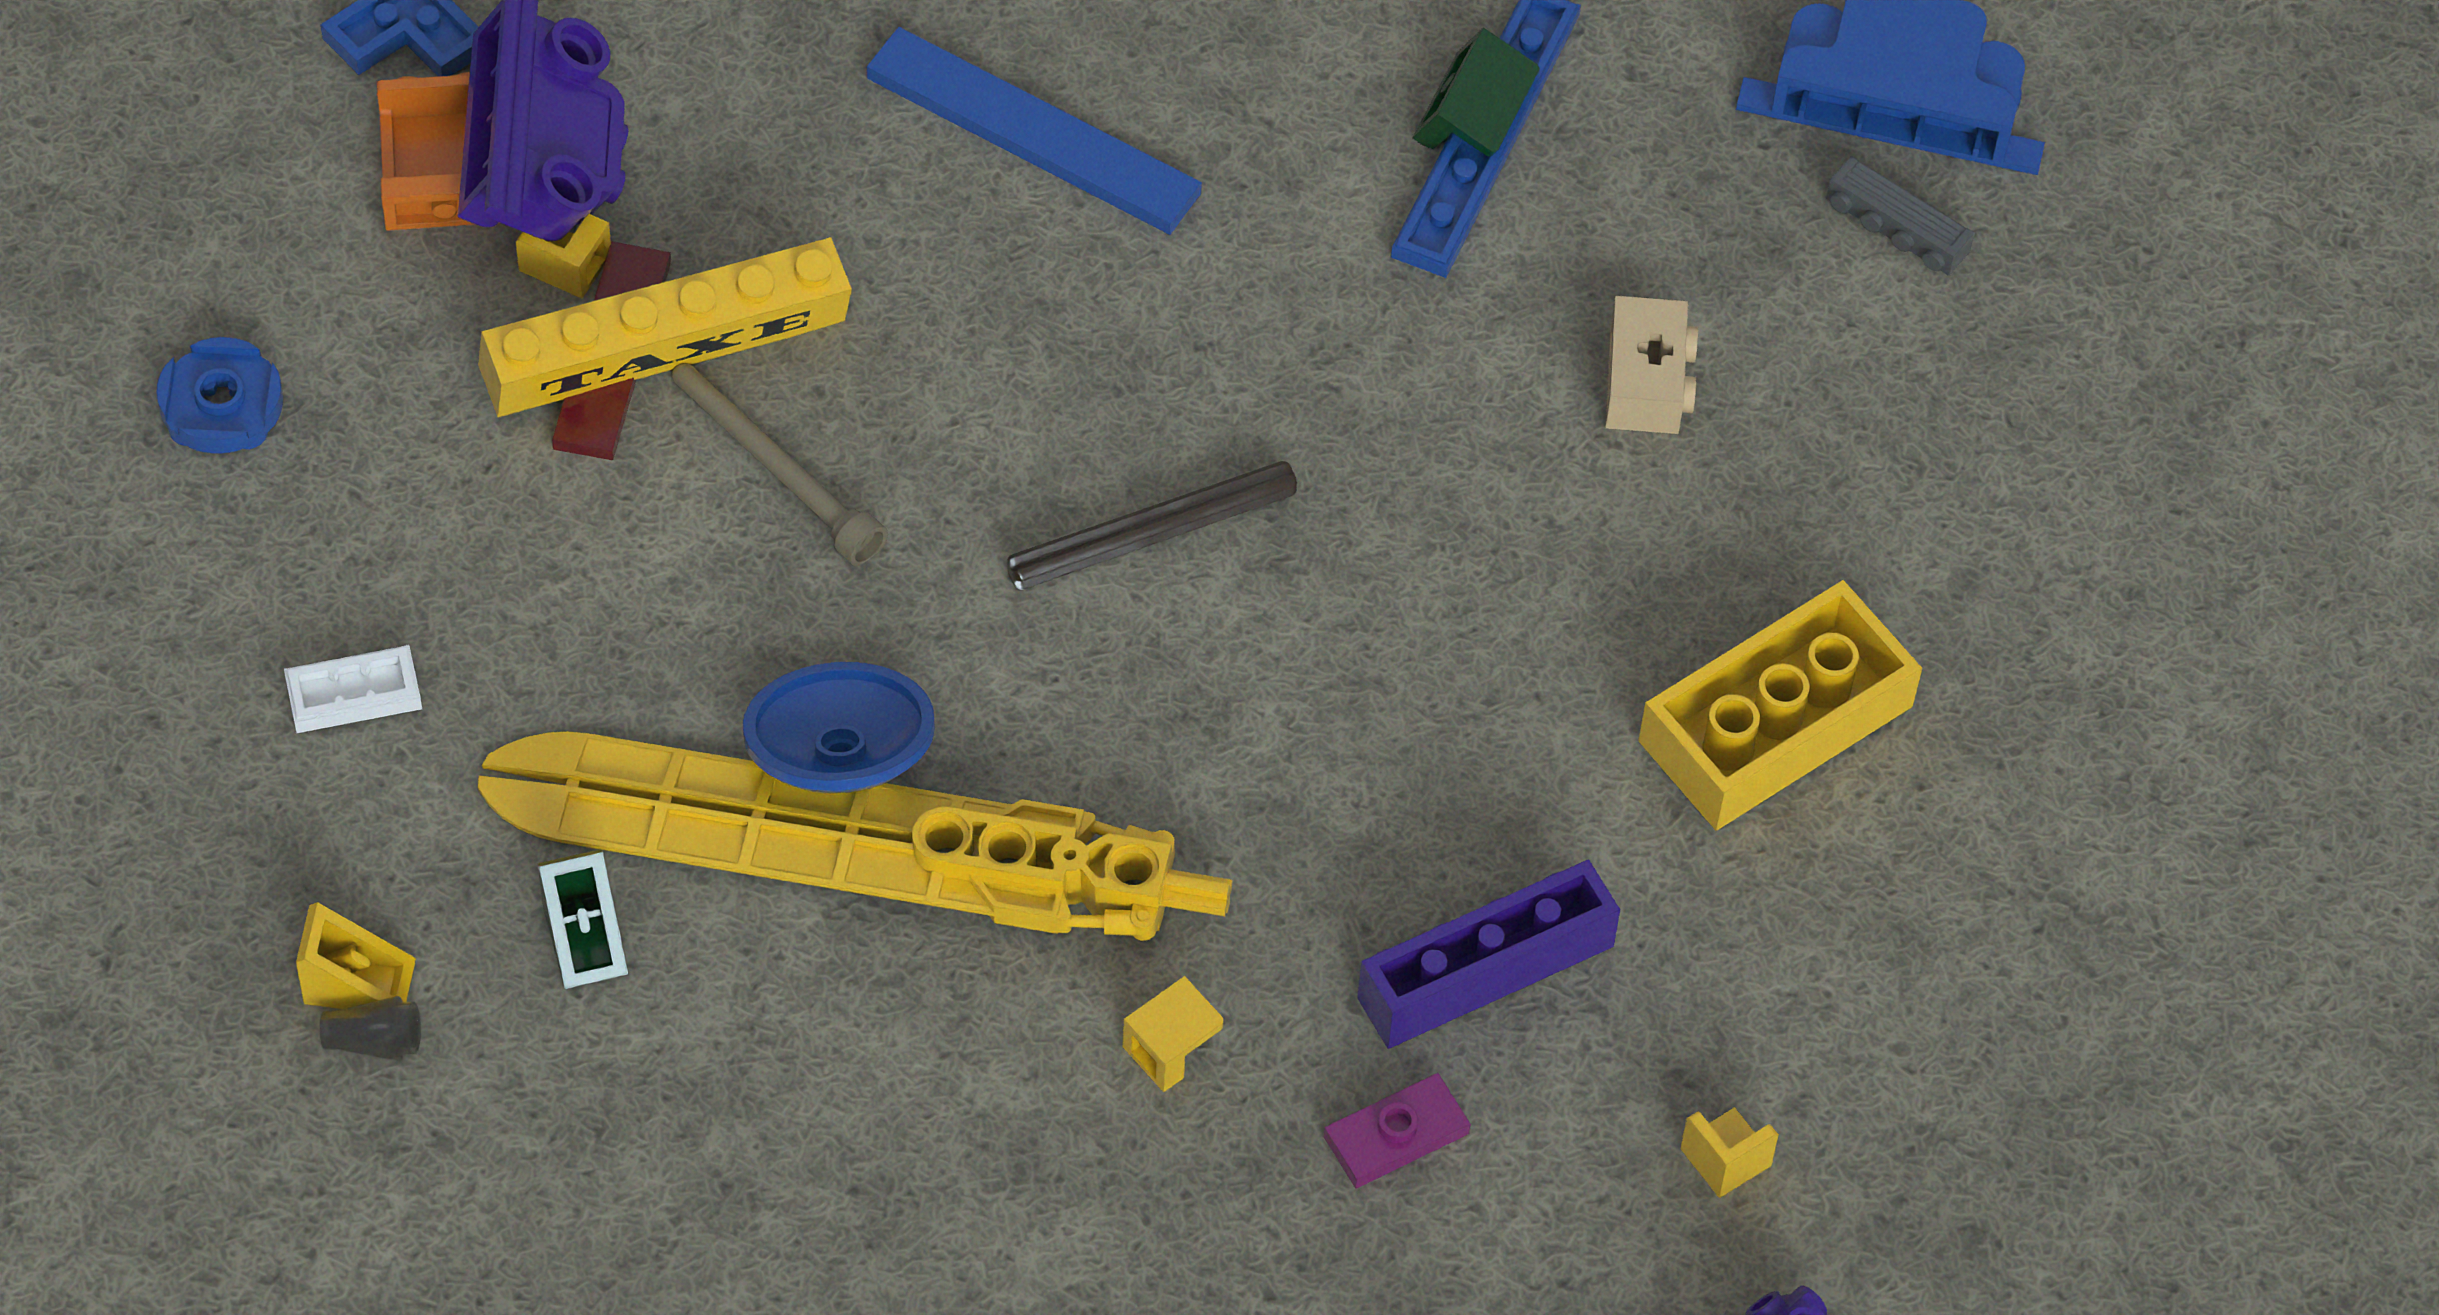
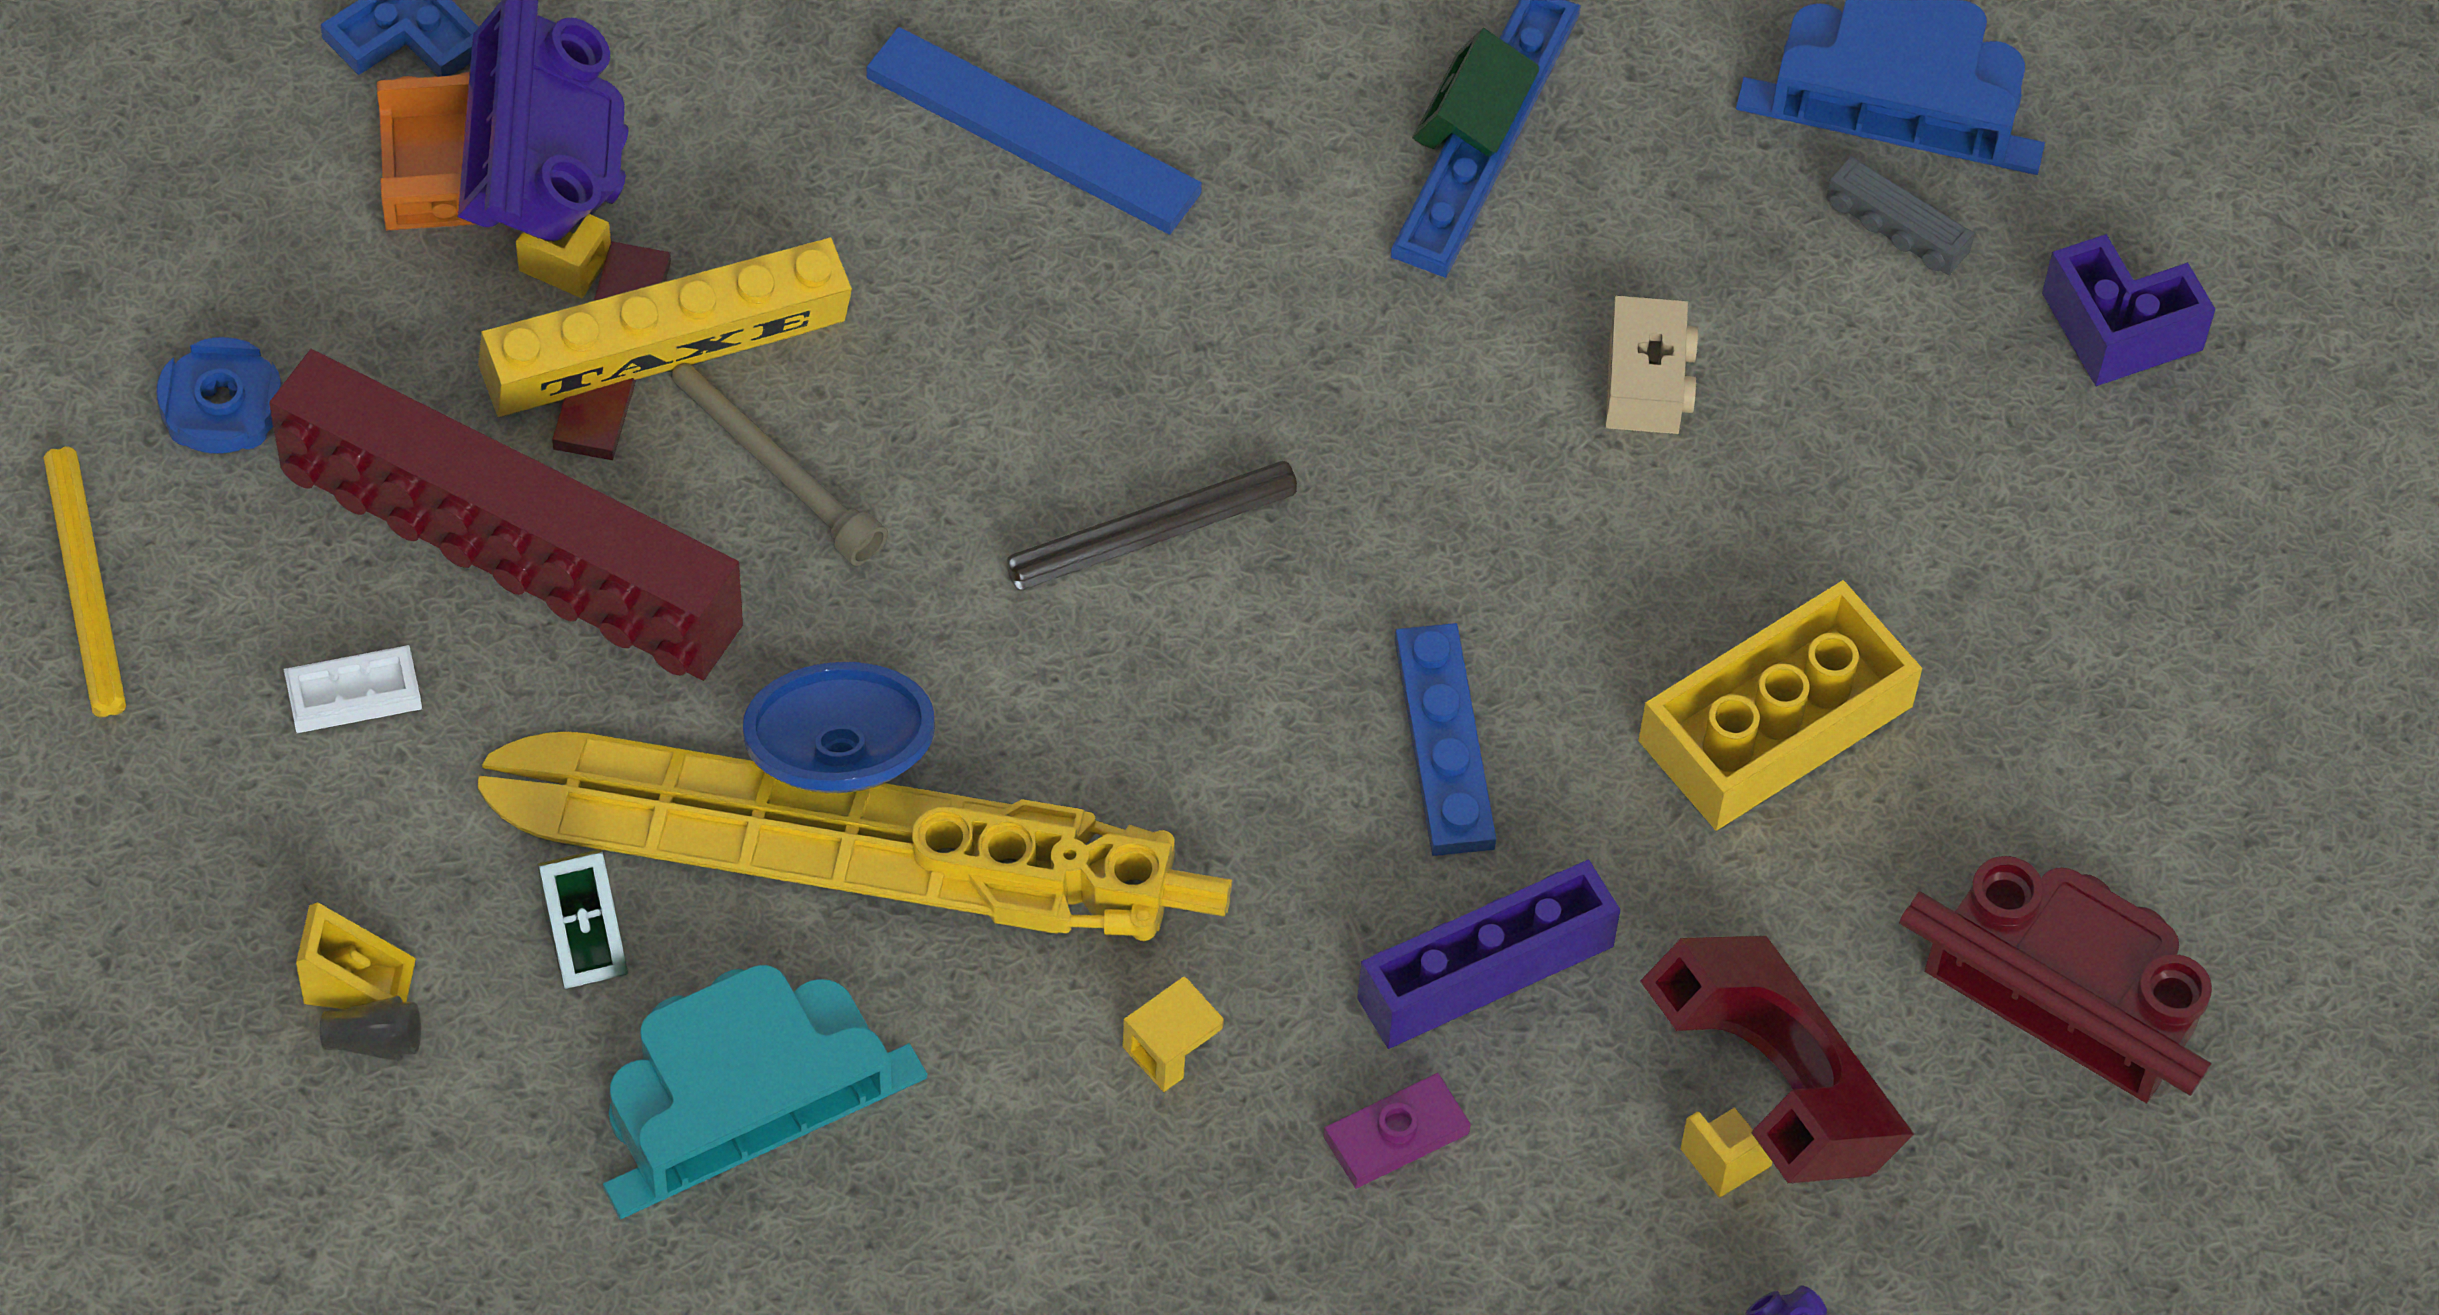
(84, 582): none -> yellow axle
(507, 515): none -> dark red brick
(742, 1076): none -> teal brick
(1445, 739): none -> blue plate
(1836, 1114): none -> dark red arch
(2072, 971): none -> dark red brick
(2120, 321): none -> dark purple brick

